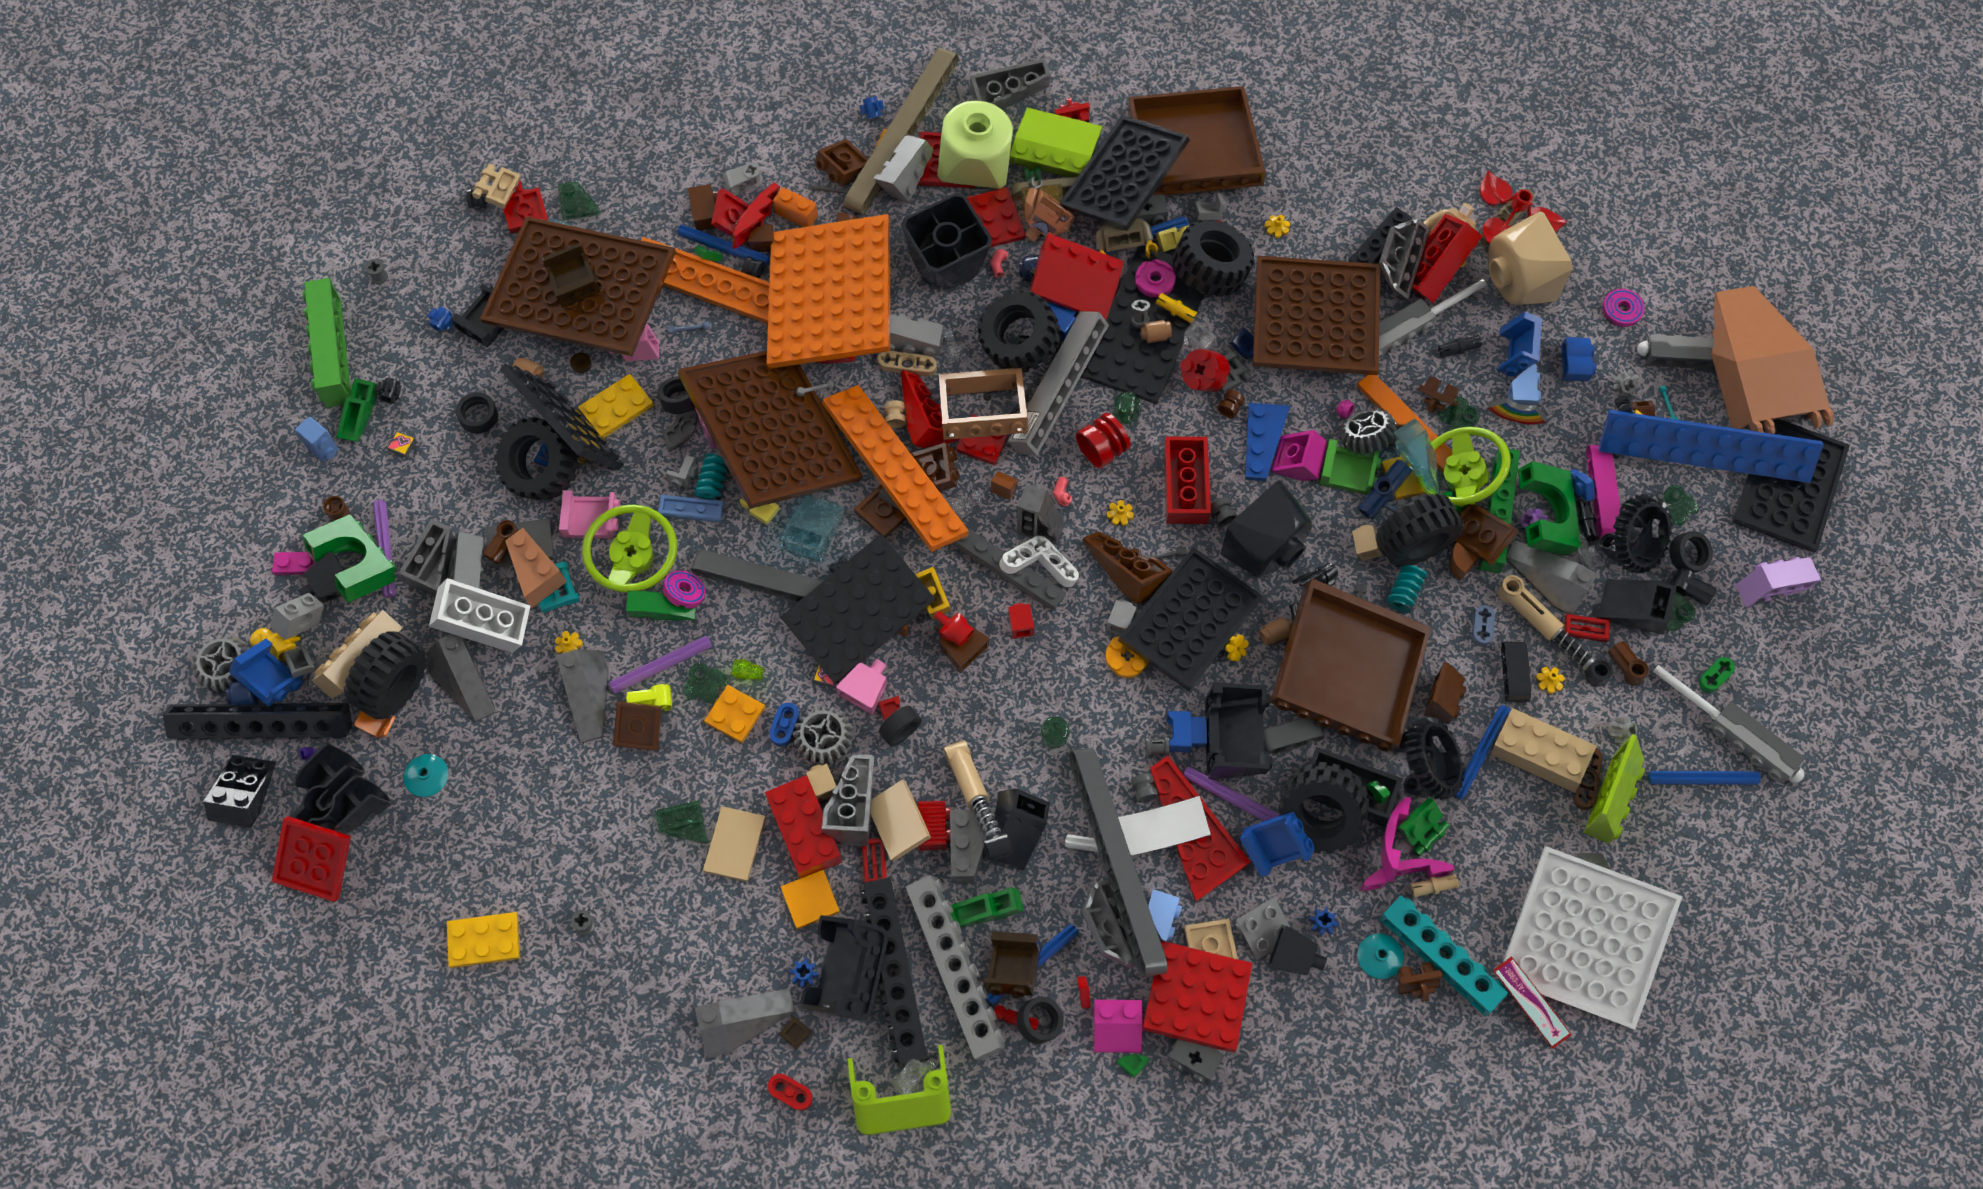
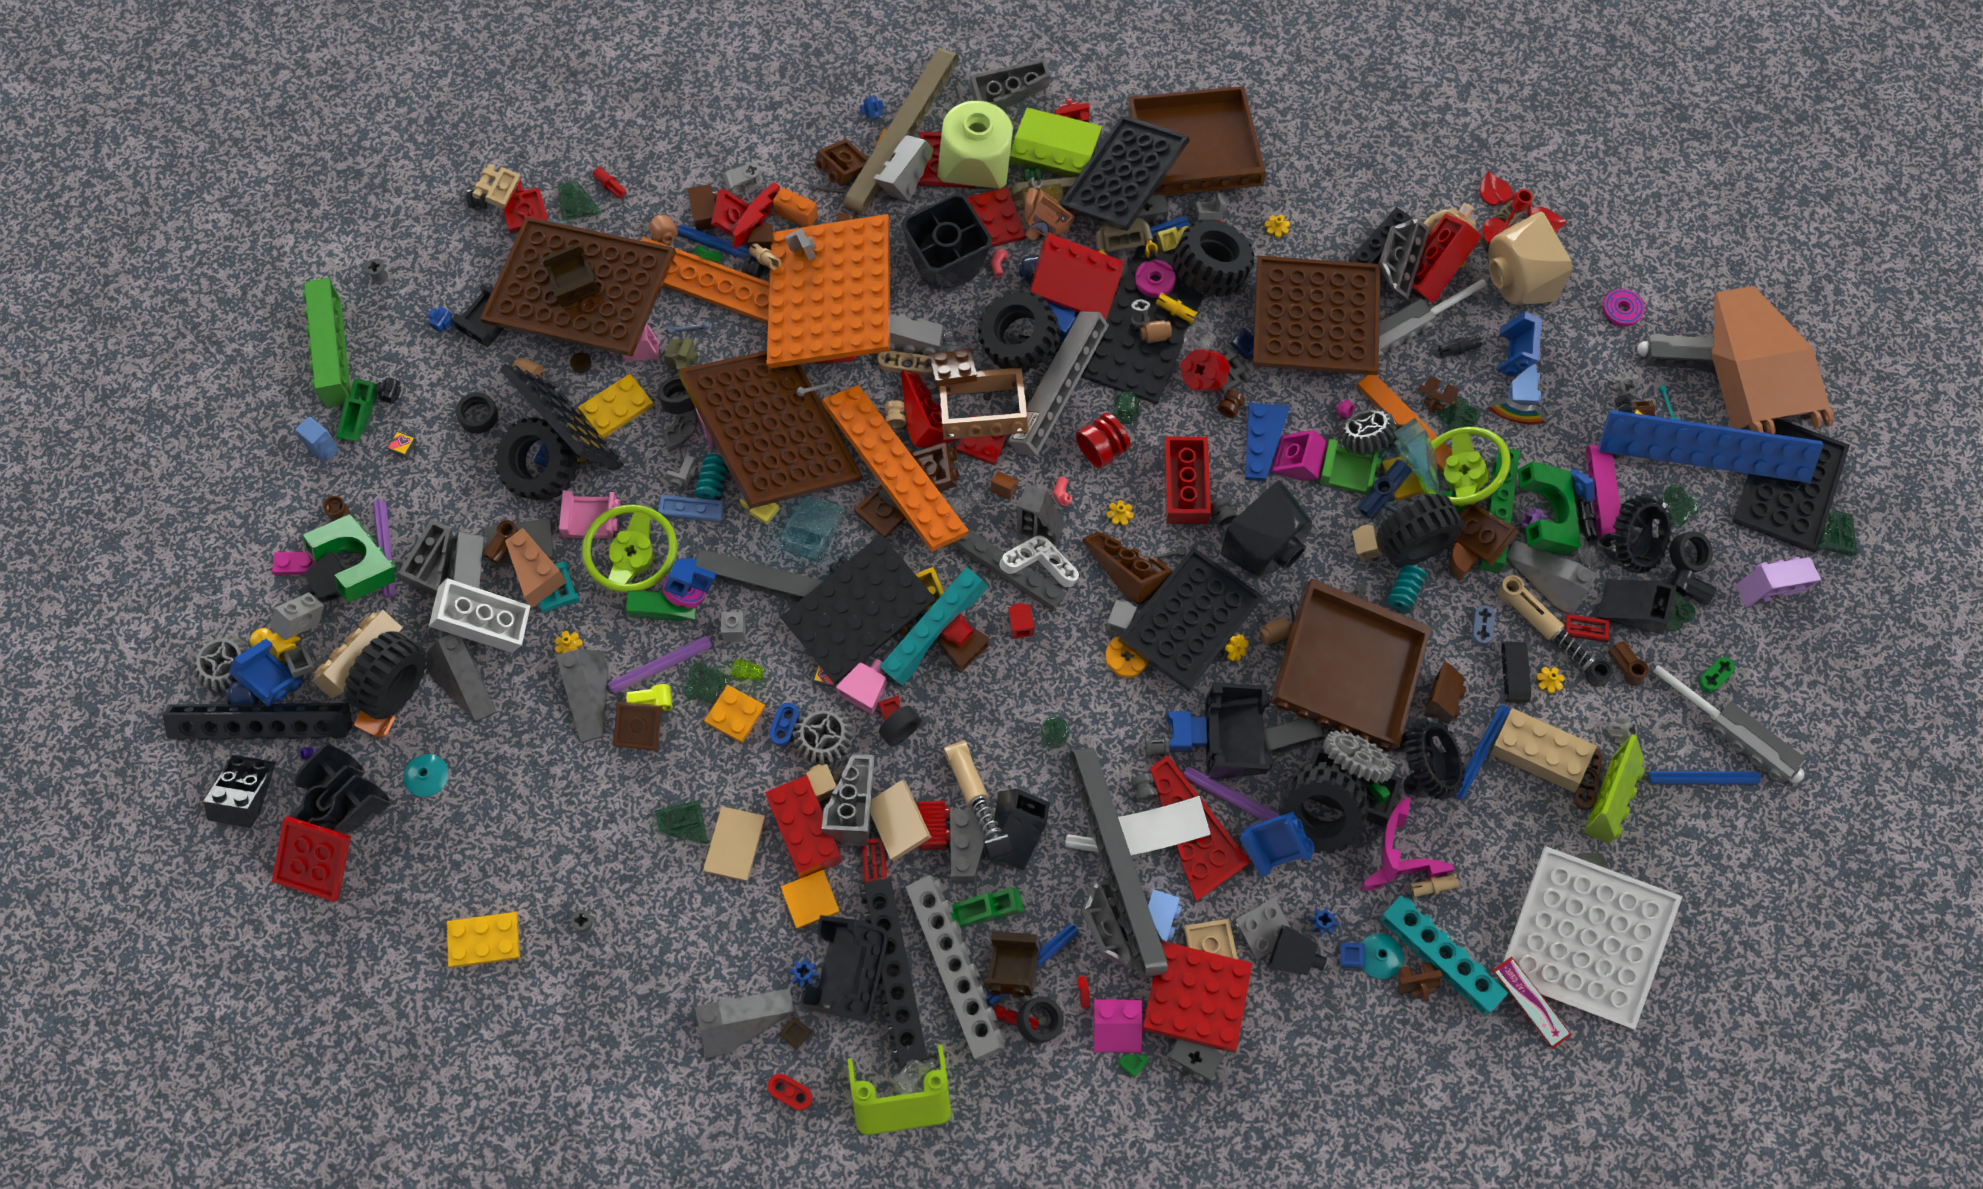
(609, 182): none -> red axle
(663, 229): none -> nougat head
(681, 353): none -> olive brick
(686, 575): none -> blue brick
(733, 626): none -> light grey brick
(765, 256): none -> tan pin
(797, 240): none -> light grey bracket
(910, 651): none -> teal arch
(953, 367): none -> reddish brown plate
(1324, 574): black plant -> none
(1352, 955): none -> blue tile
(1358, 756): none -> light grey gear
(1419, 823): green plate -> none
(1577, 359): blue brick -> none
(1839, 534): none -> clear green wing

